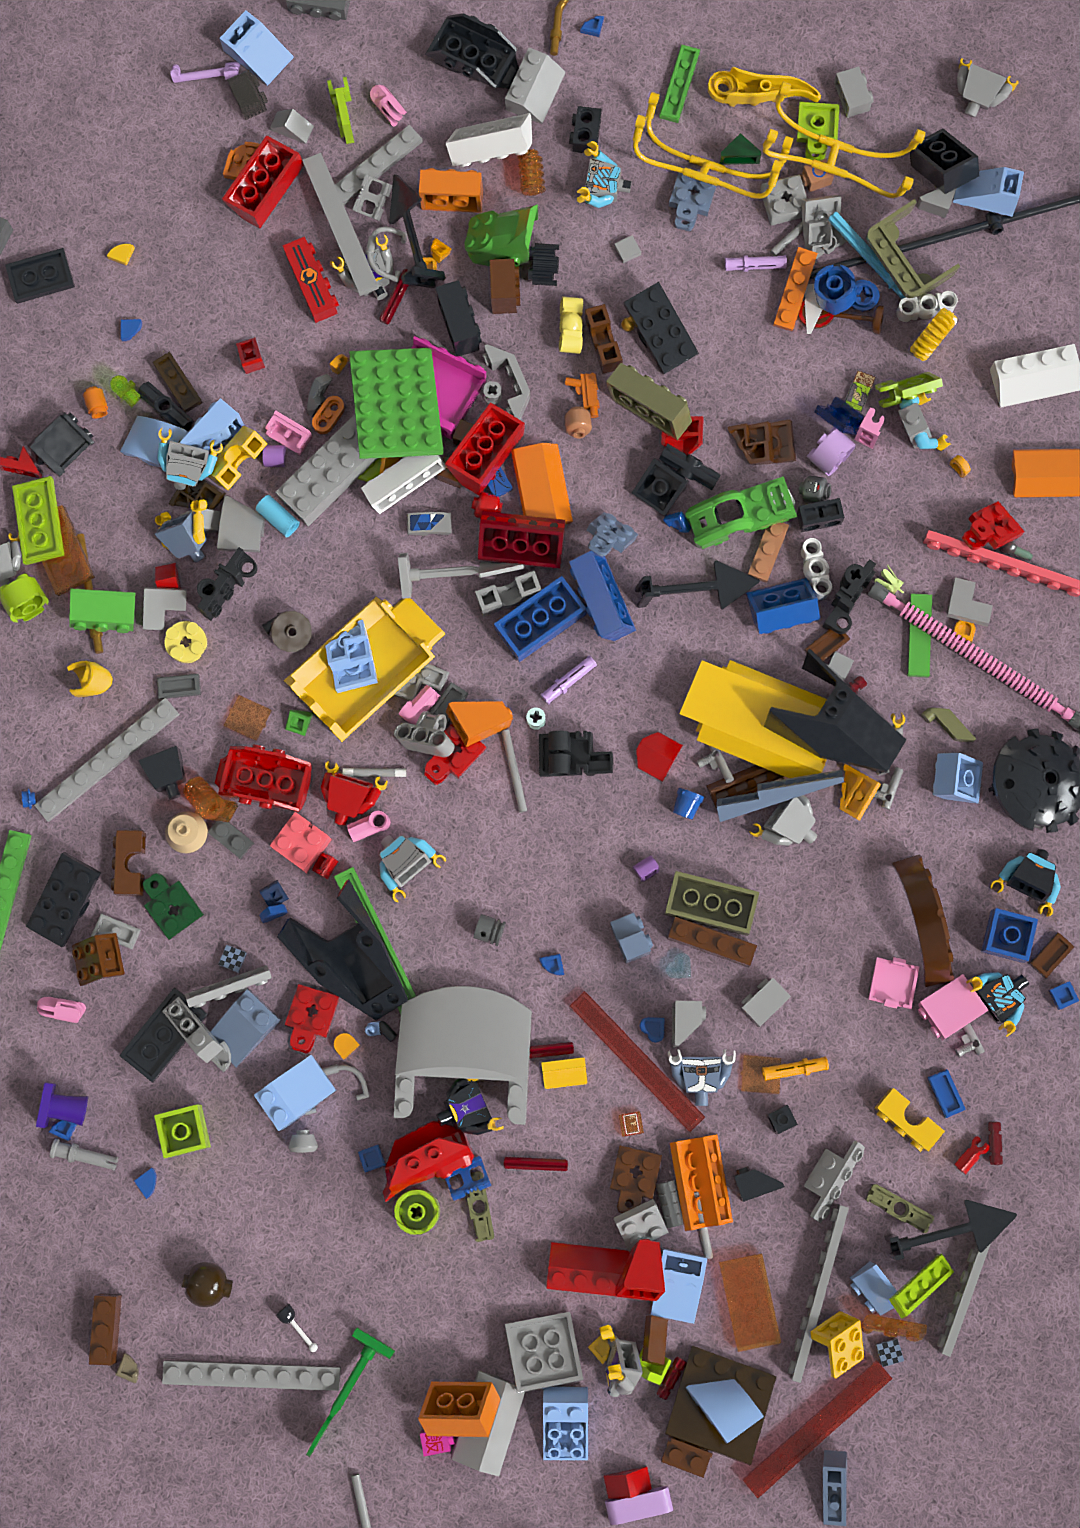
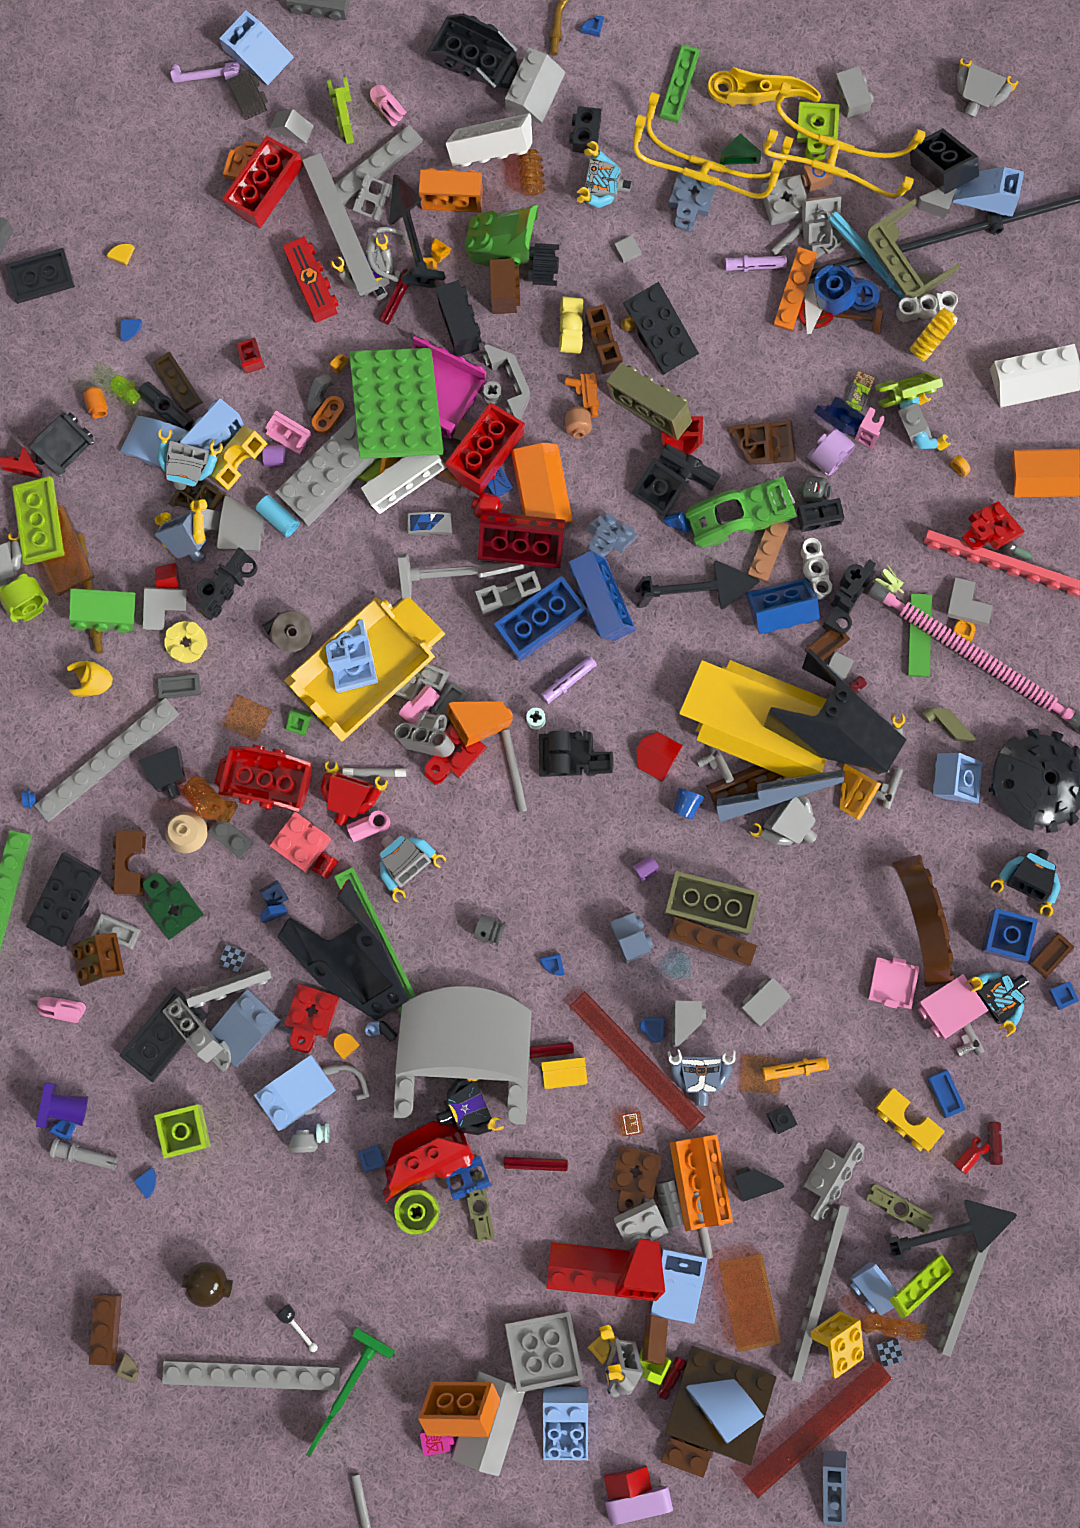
(322, 1133): none -> light aqua bush

